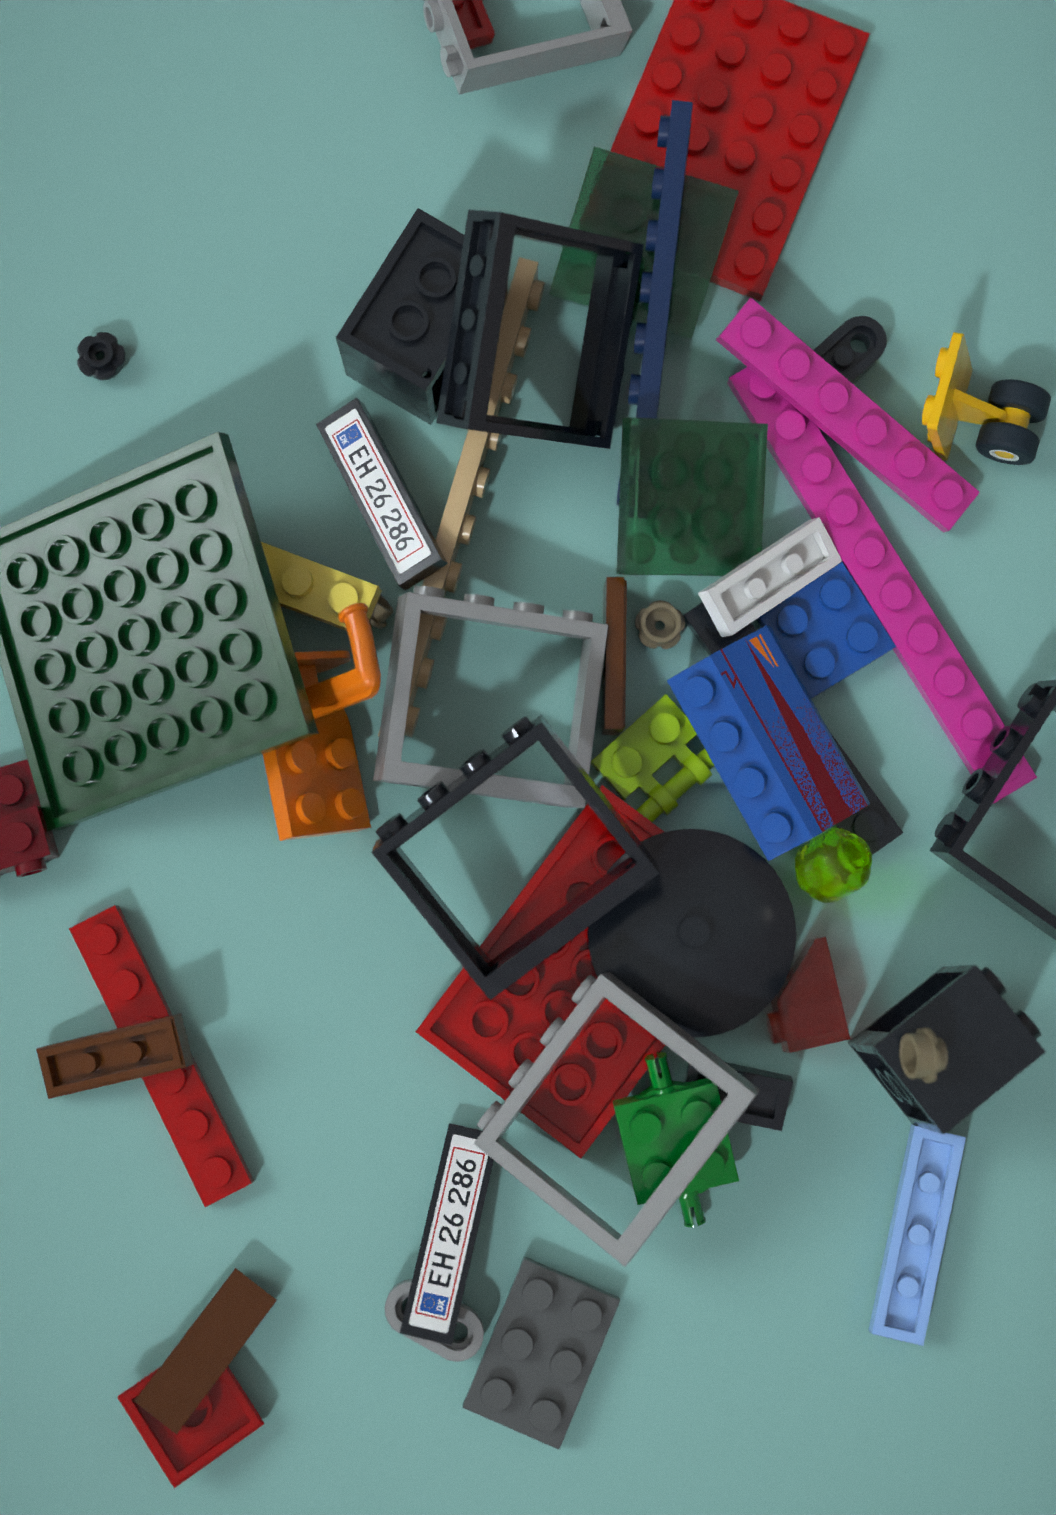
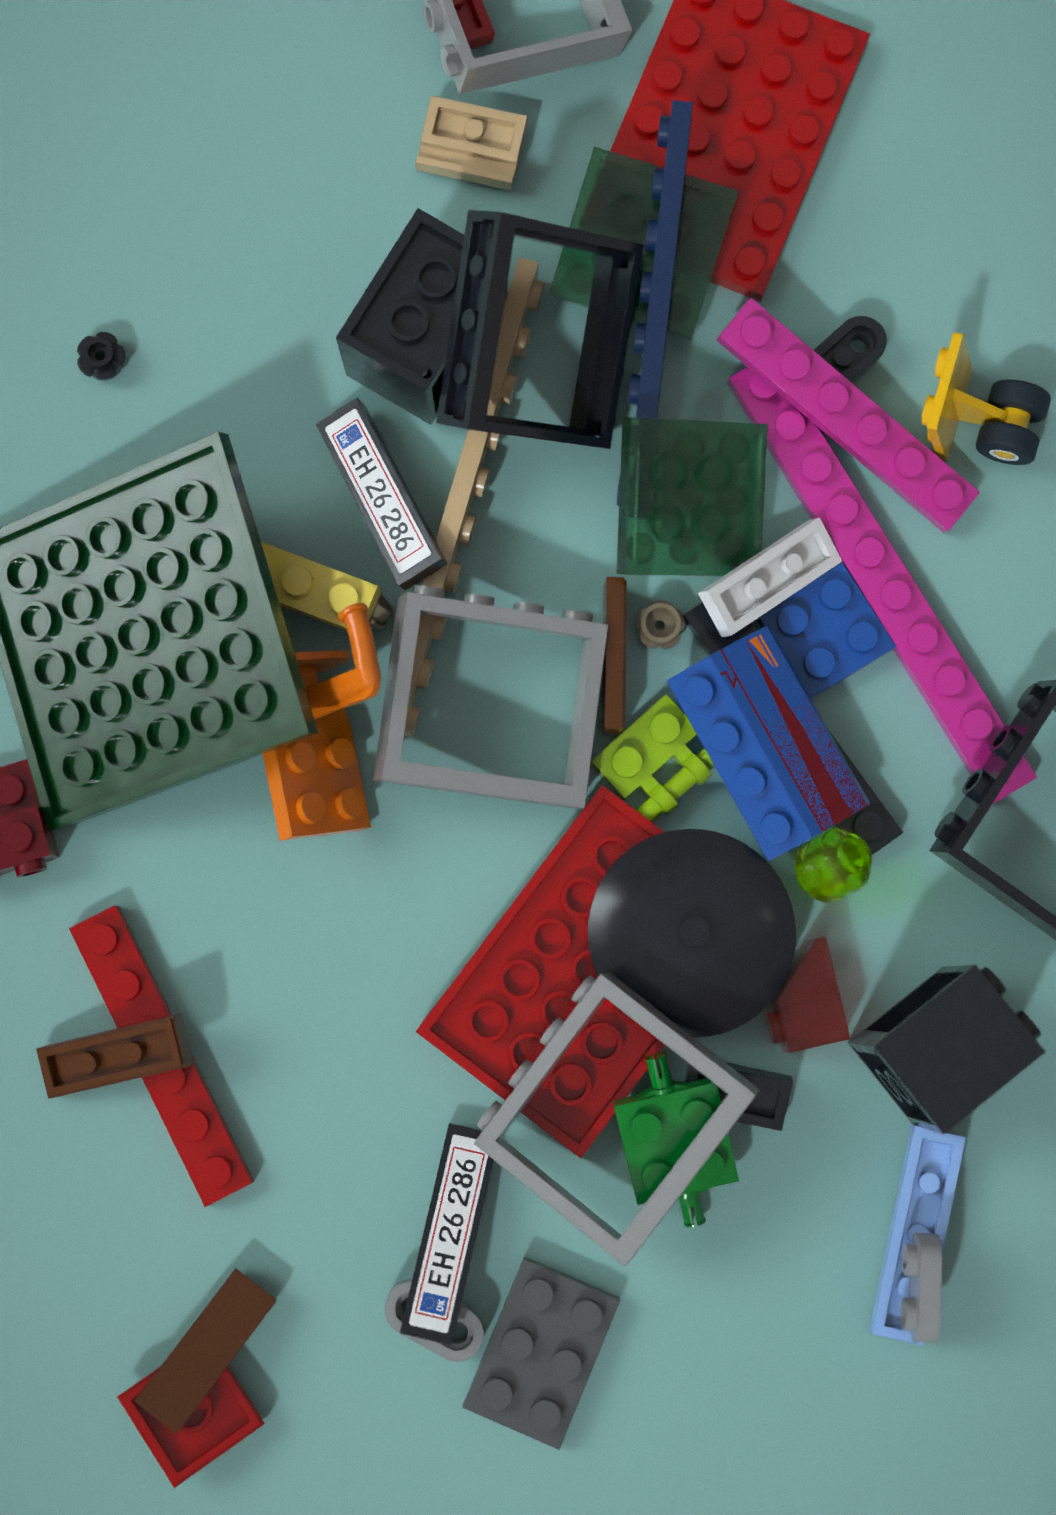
(471, 142): none -> tan plate
(559, 928): black window -> none
(922, 1309): none -> light grey plate
(923, 1055): dark tan plate -> none

